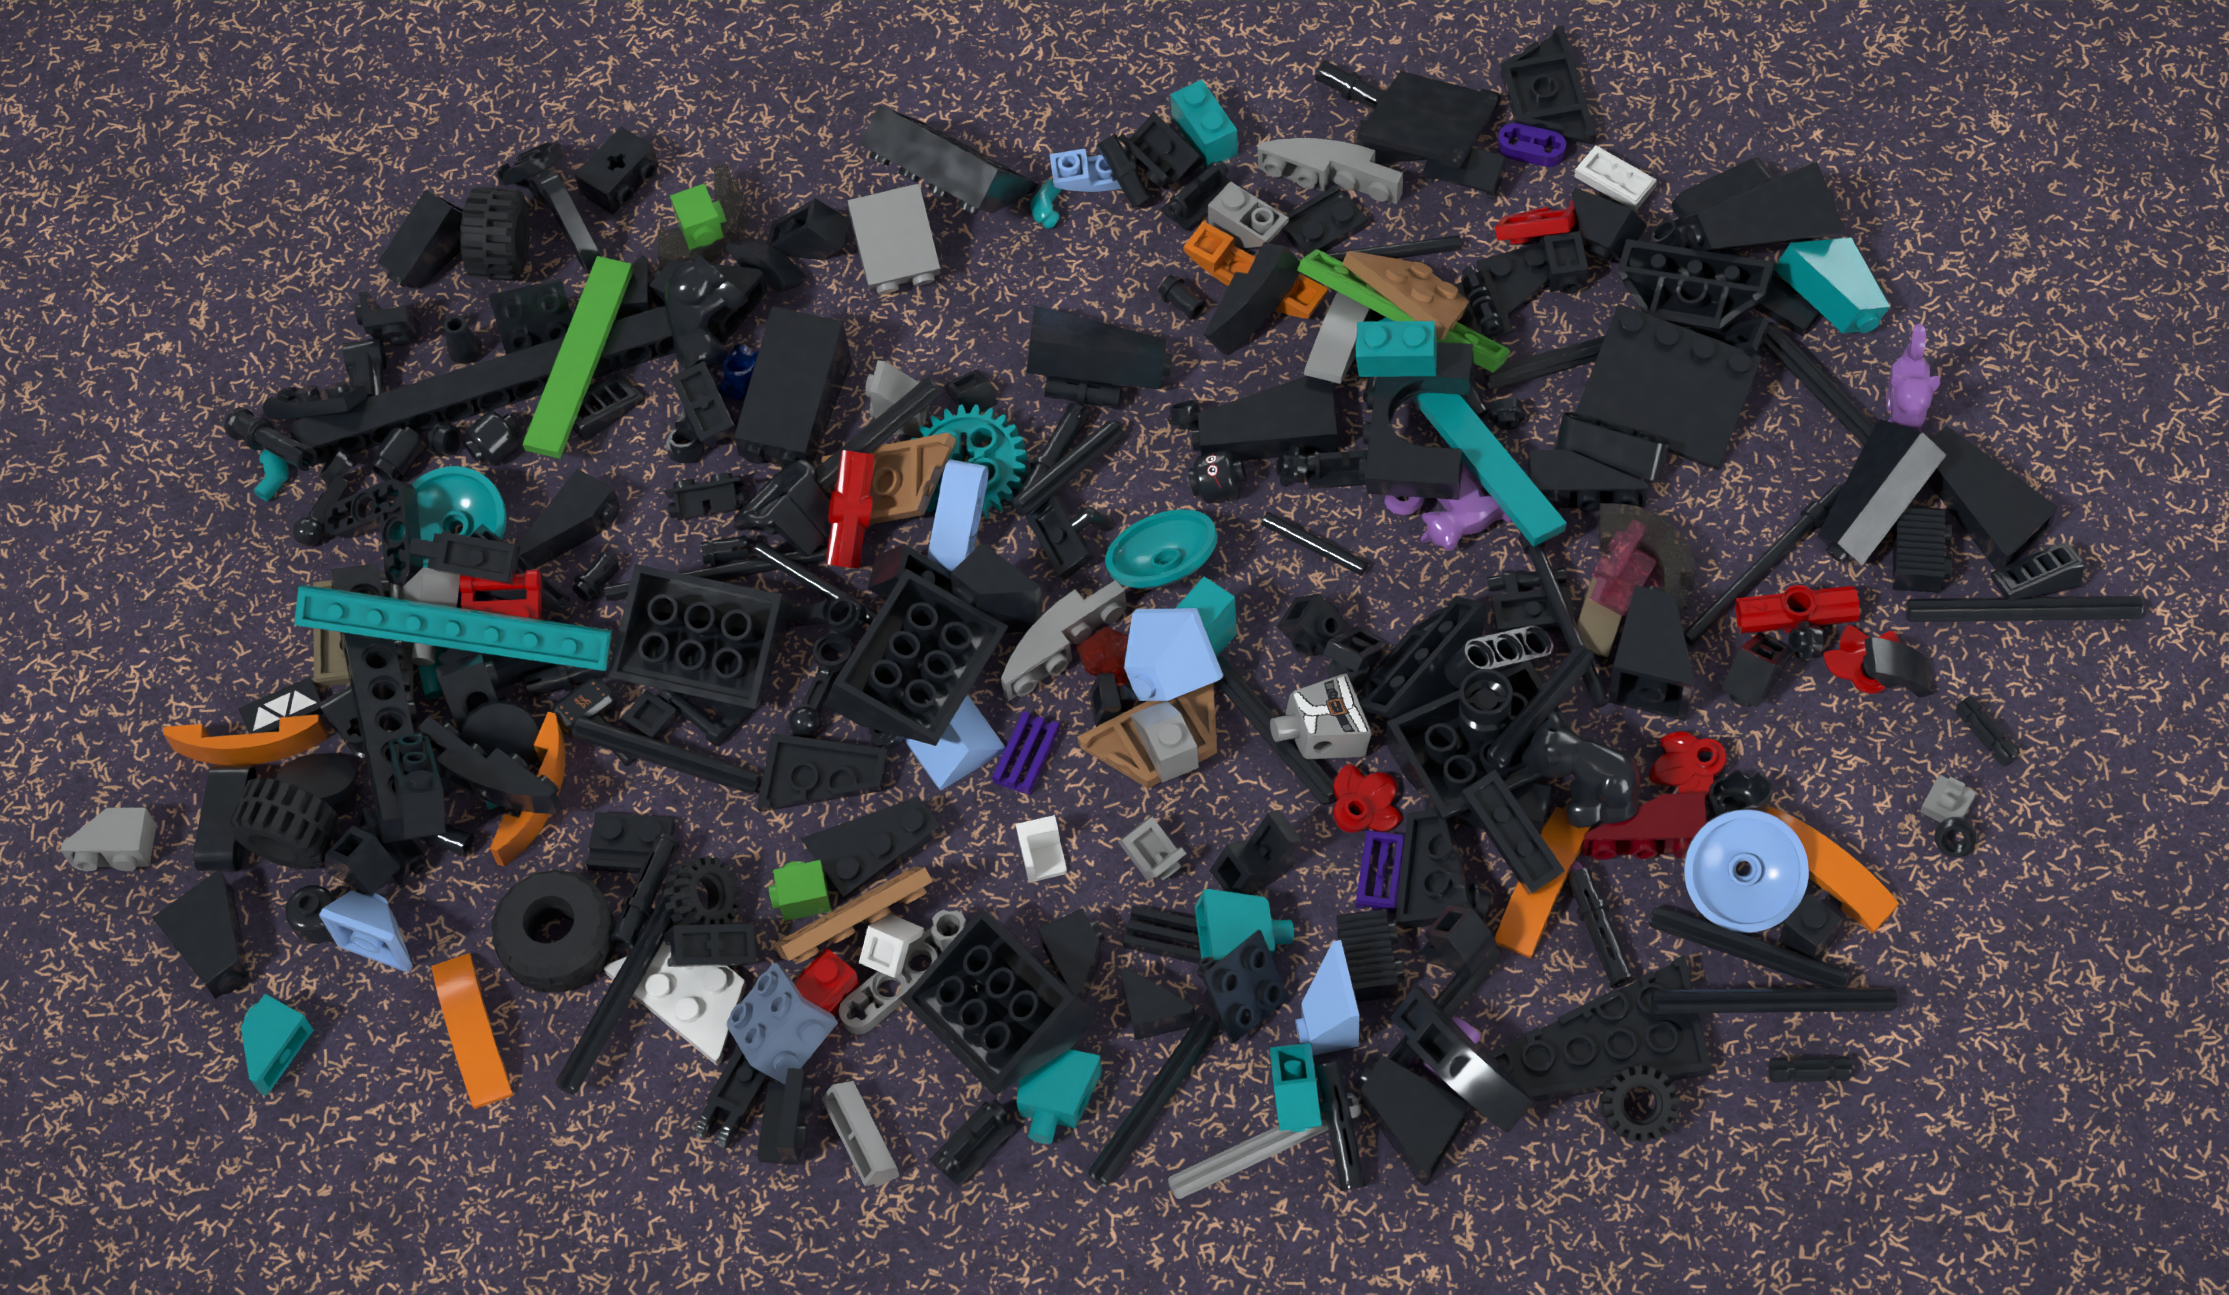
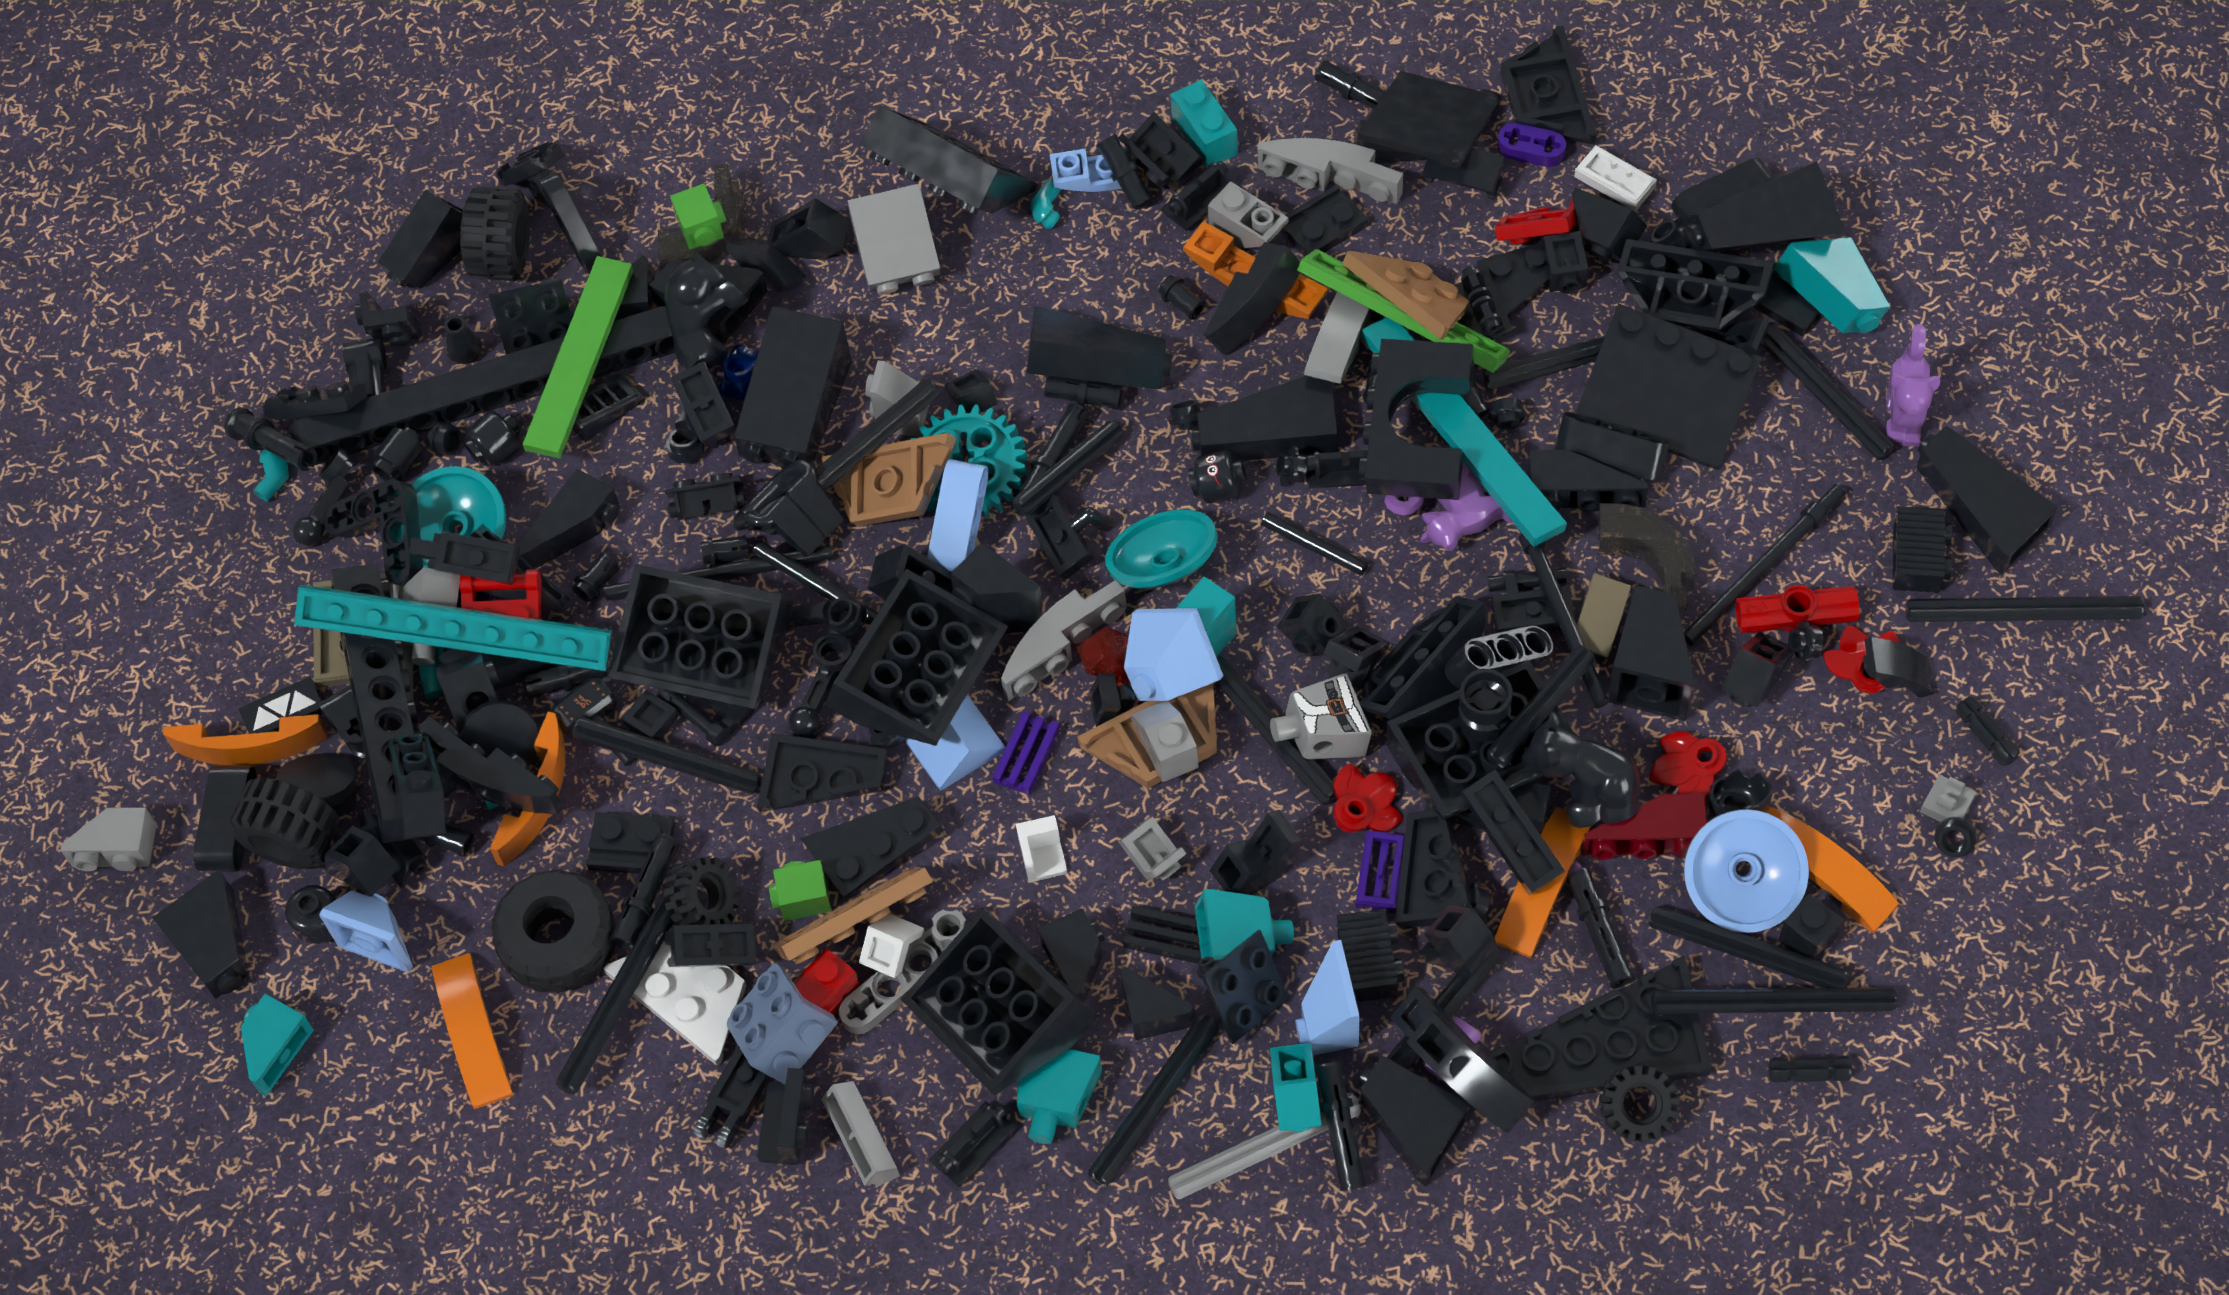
(617, 170): black brick -> none
(850, 509): red piece -> none
(1396, 348): teal brick -> none
(1408, 249): black bar -> none
(1622, 570): clear pink bracket -> none
(1878, 490): black slope -> none
(2052, 568): black slope -> none

